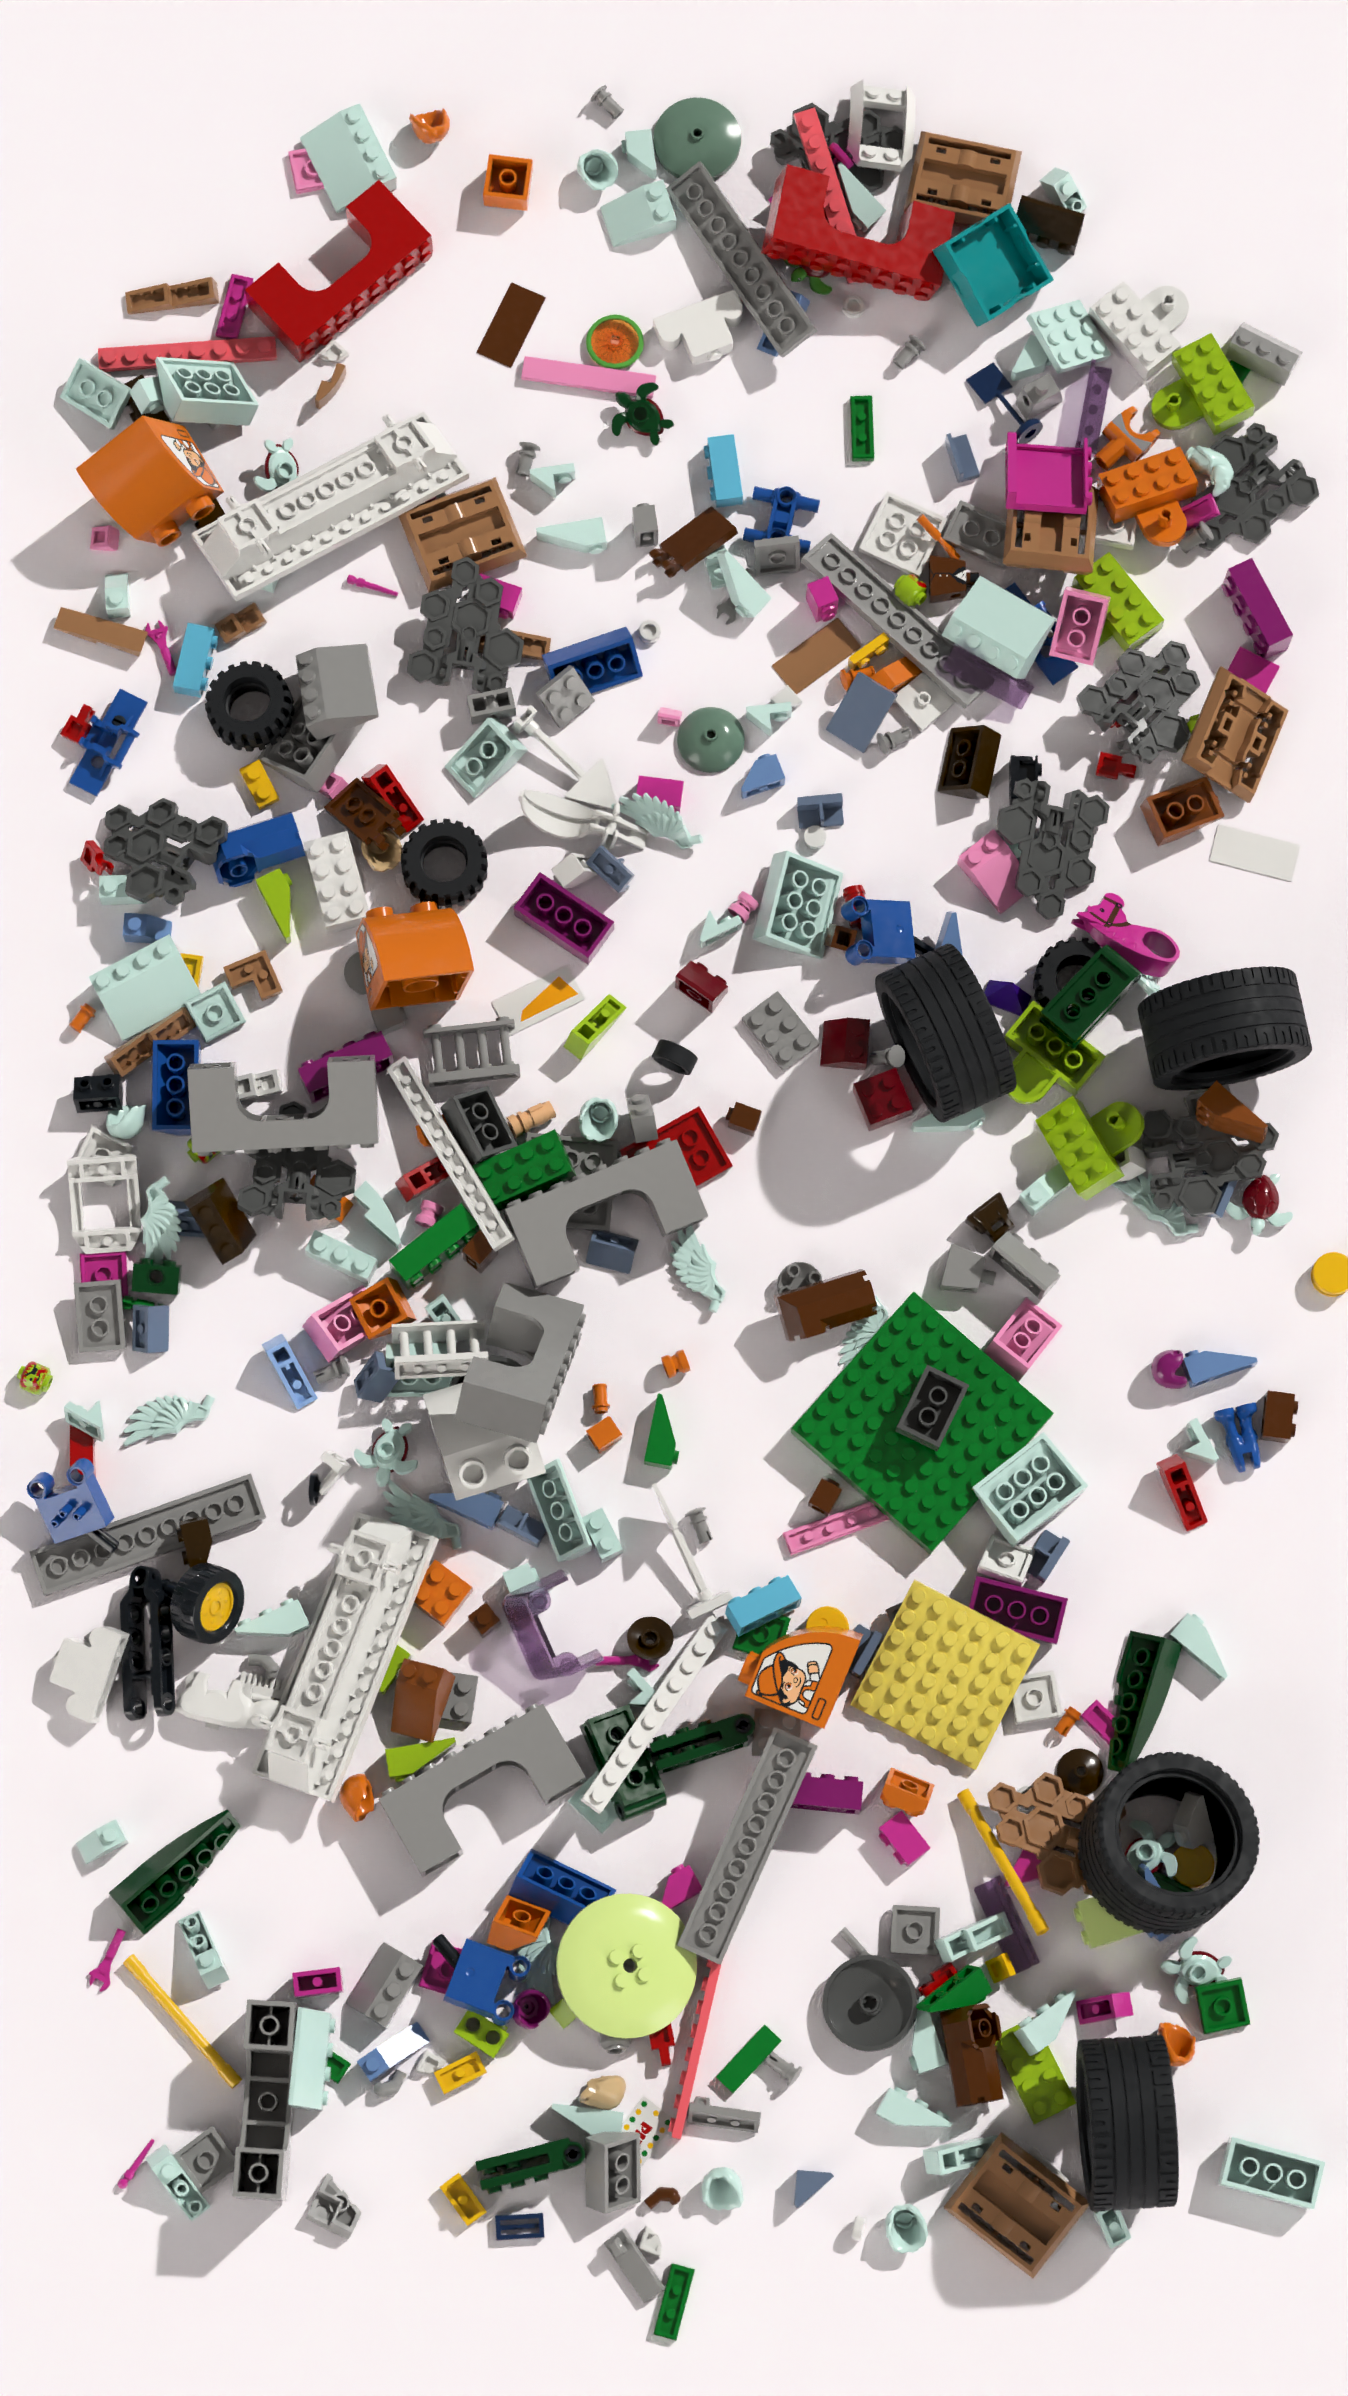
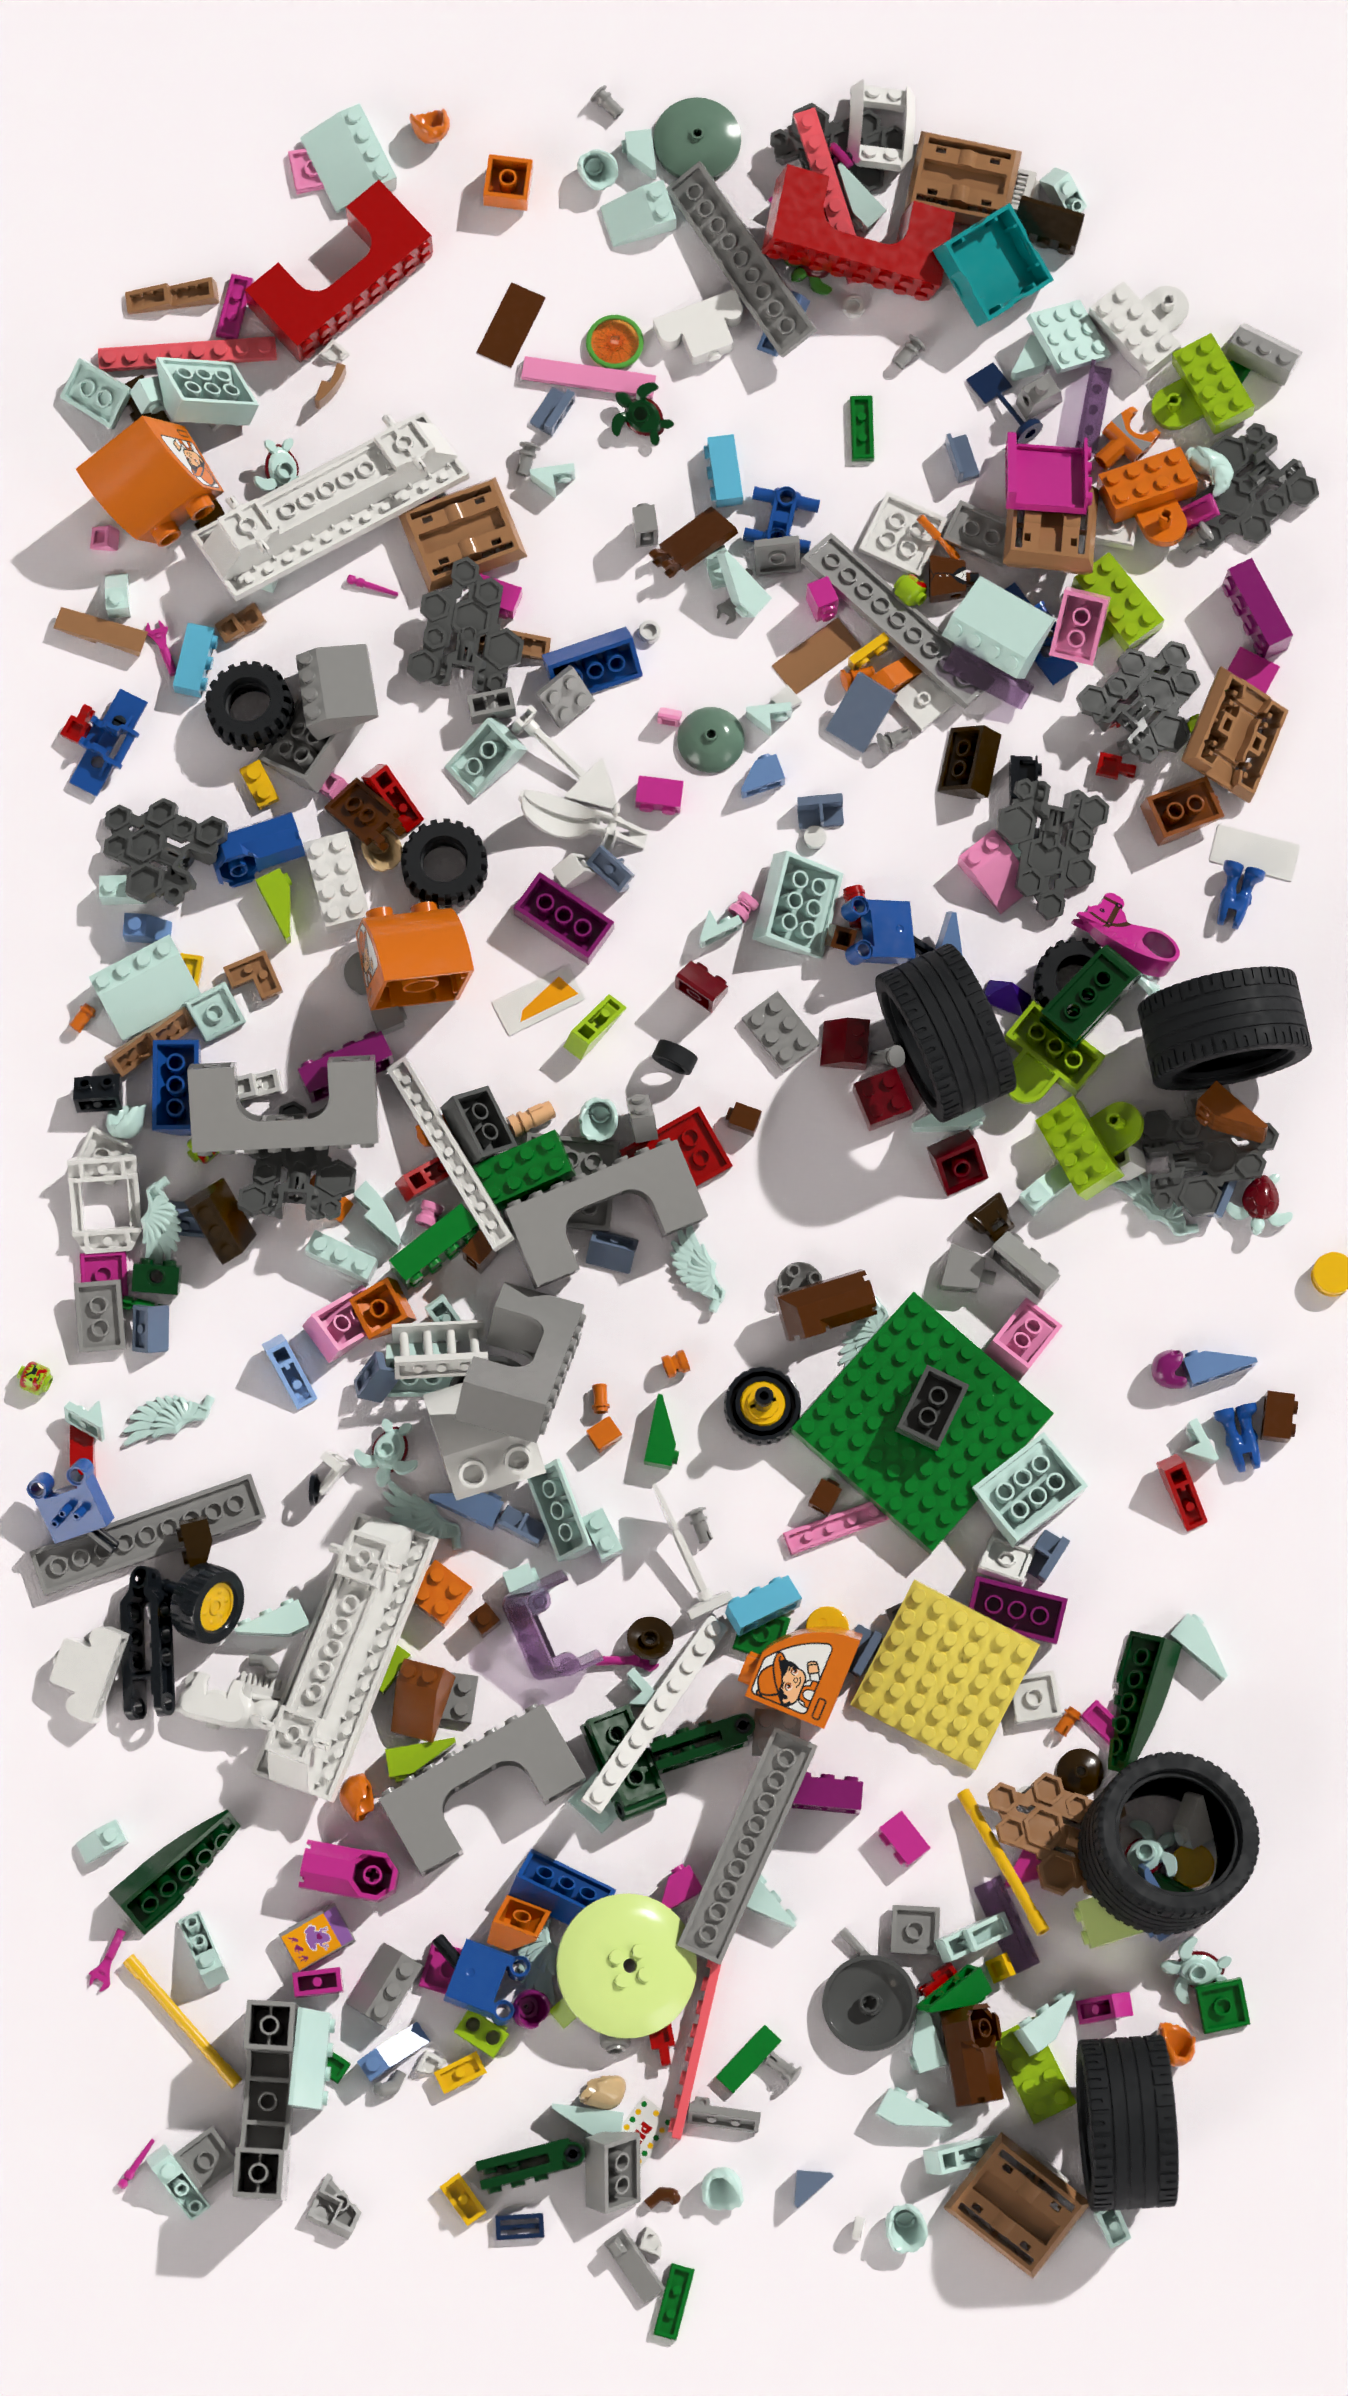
(93, 858): red plate -> none
(317, 1937): none -> piece
(332, 1371): light grey pin -> none
(348, 1872): none -> dark pink brick
(462, 1073): light grey fence -> none
(553, 410): none -> sand blue panel
(578, 535): light aqua slope -> none
(658, 819): light aqua animal -> none
(762, 1406): none -> black wheel
(768, 1905): none -> light aqua slope
(906, 1792): orange slope -> none
(957, 1162): none -> dark red slope
(1031, 189): none -> white piece
(1241, 900): none -> blue piece
(1271, 2173): light aqua brick -> none

